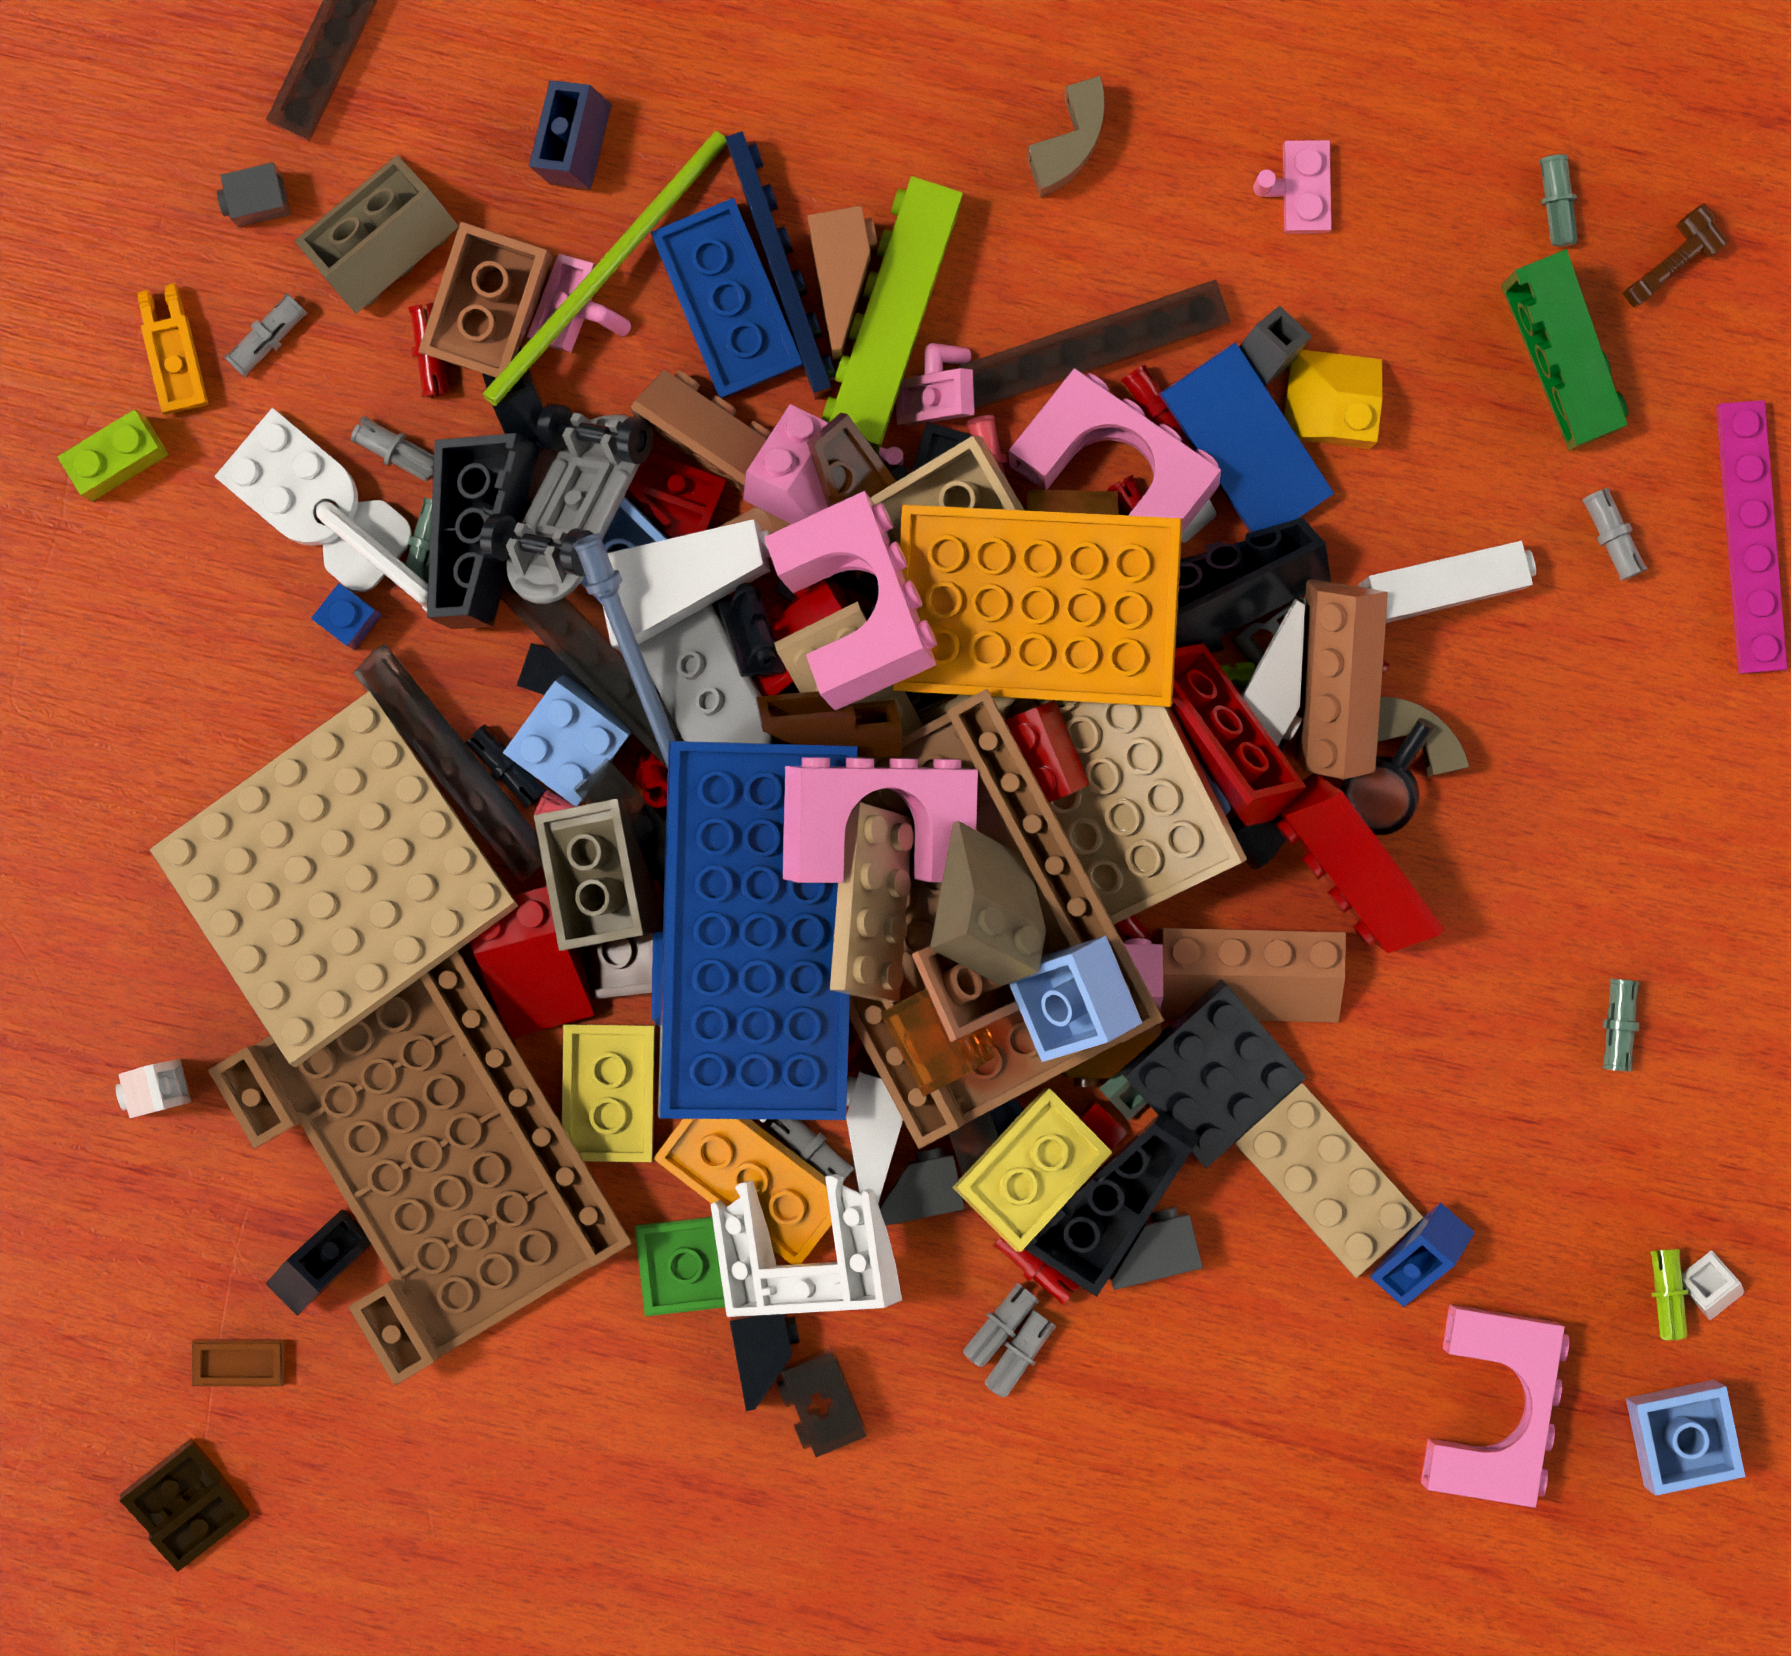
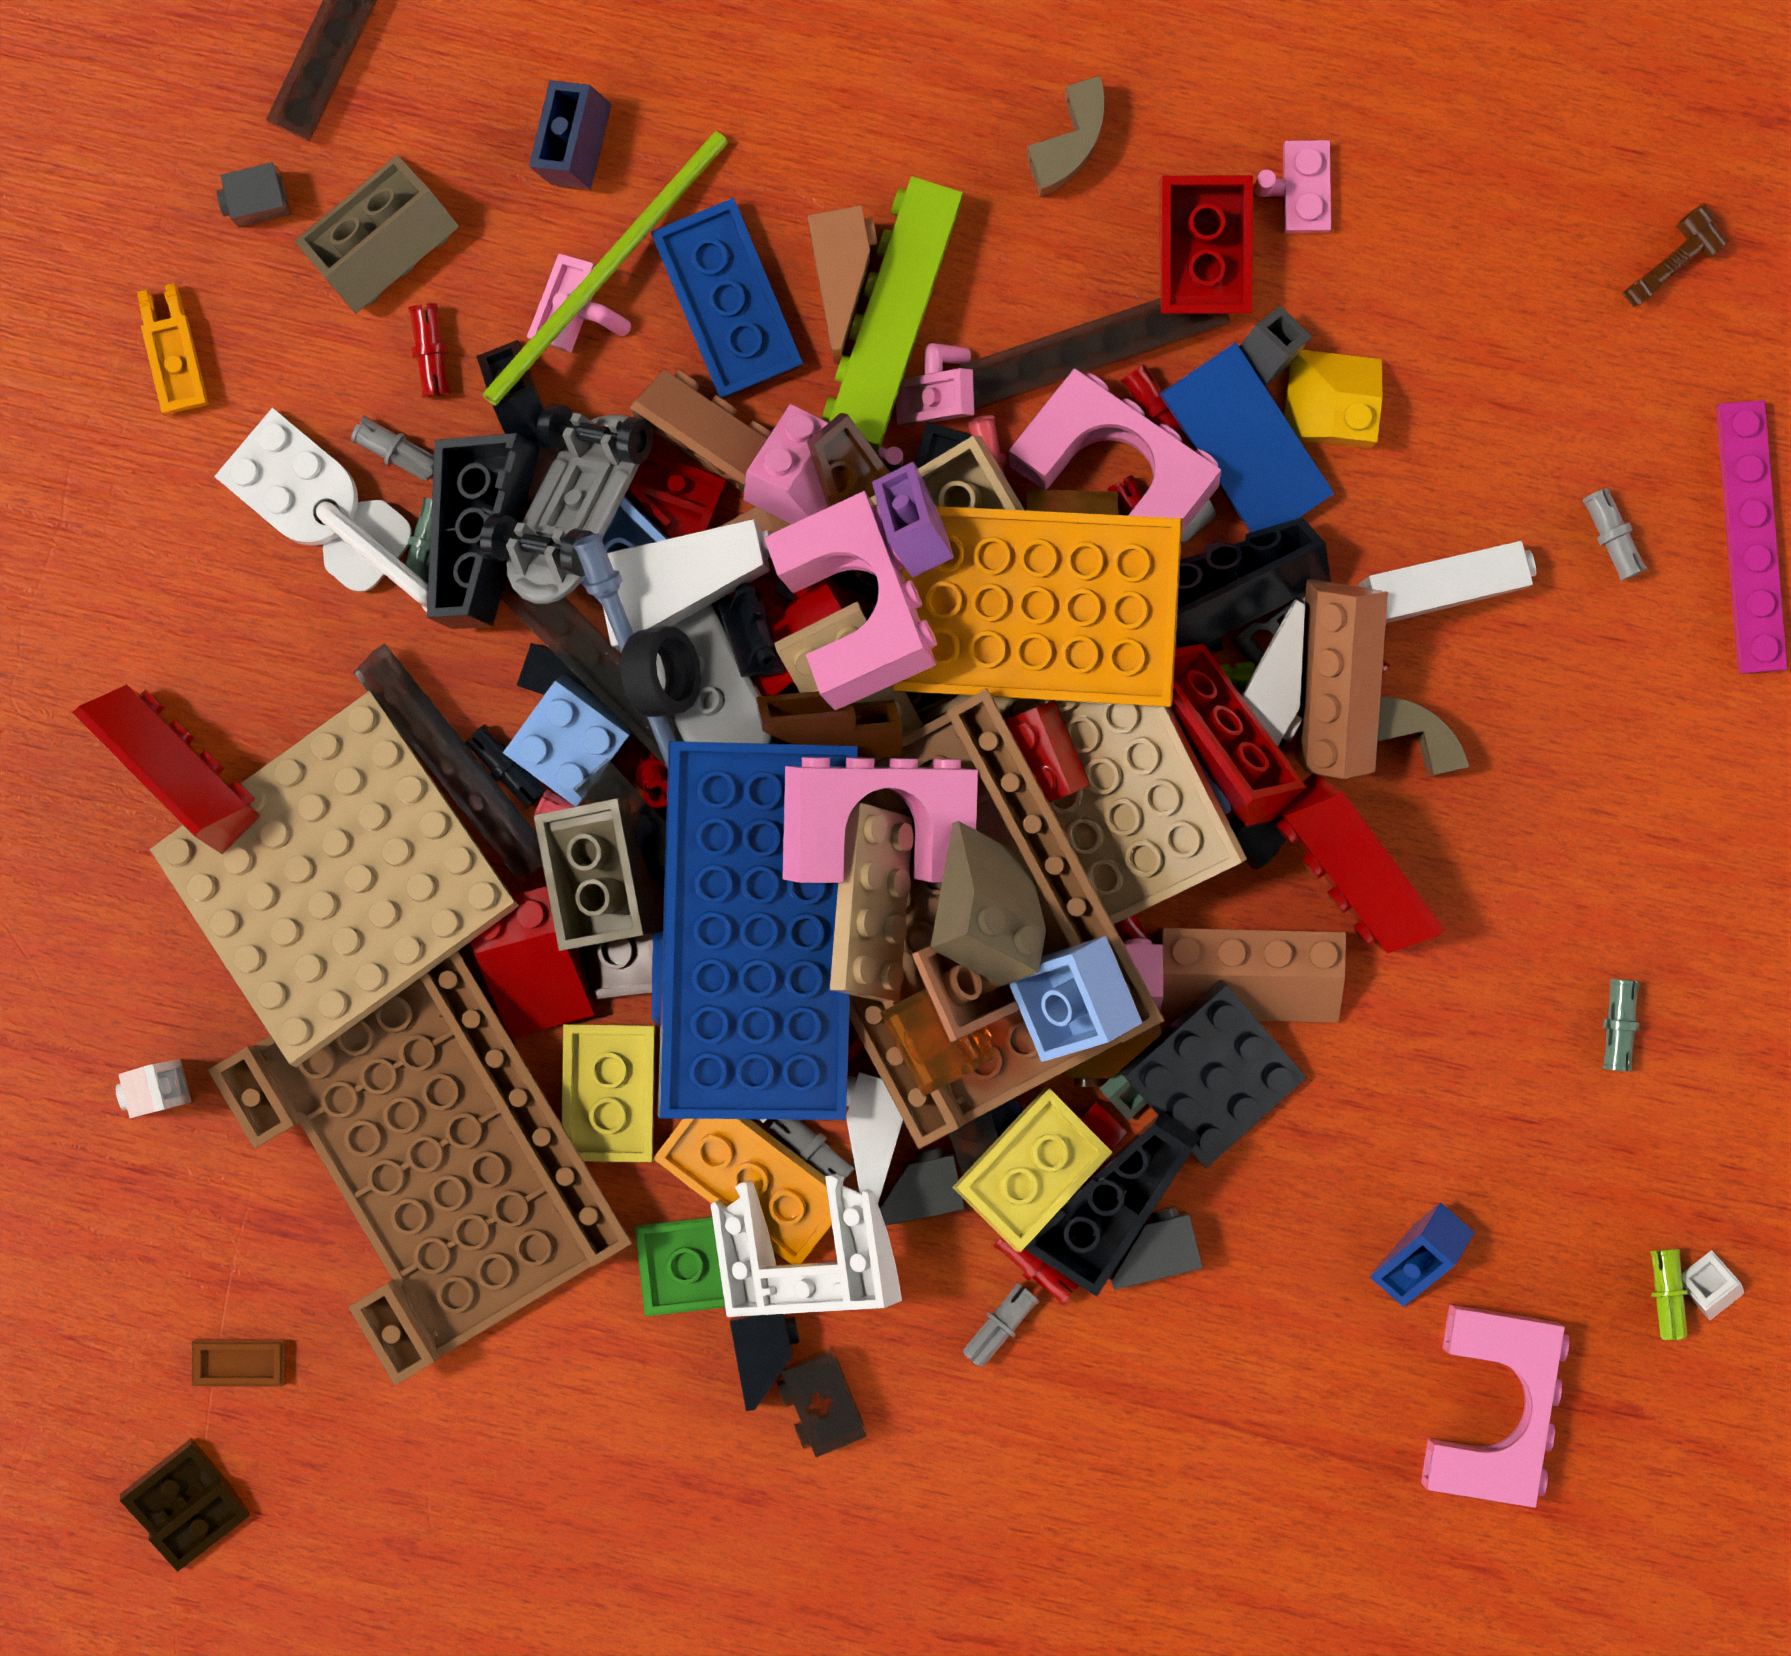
(113, 455): lime brick -> none
(169, 766): none -> red slope
(266, 335): light grey pin -> none
(319, 1262): black slope -> none
(346, 616): blue brick -> none
(485, 300): nougat slope -> none
(641, 677): none -> black tyre
(775, 246): dark blue plate -> none
(912, 520): none -> medium lavender slope
(1019, 1354): light grey axle -> none
(1206, 244): none -> red slope
(1328, 1180): tan plate -> none
(1390, 793): piece -> none
(1559, 200): sand green axle -> none
(1565, 349): green wedge -> none
(1685, 1437): light blue brick -> none

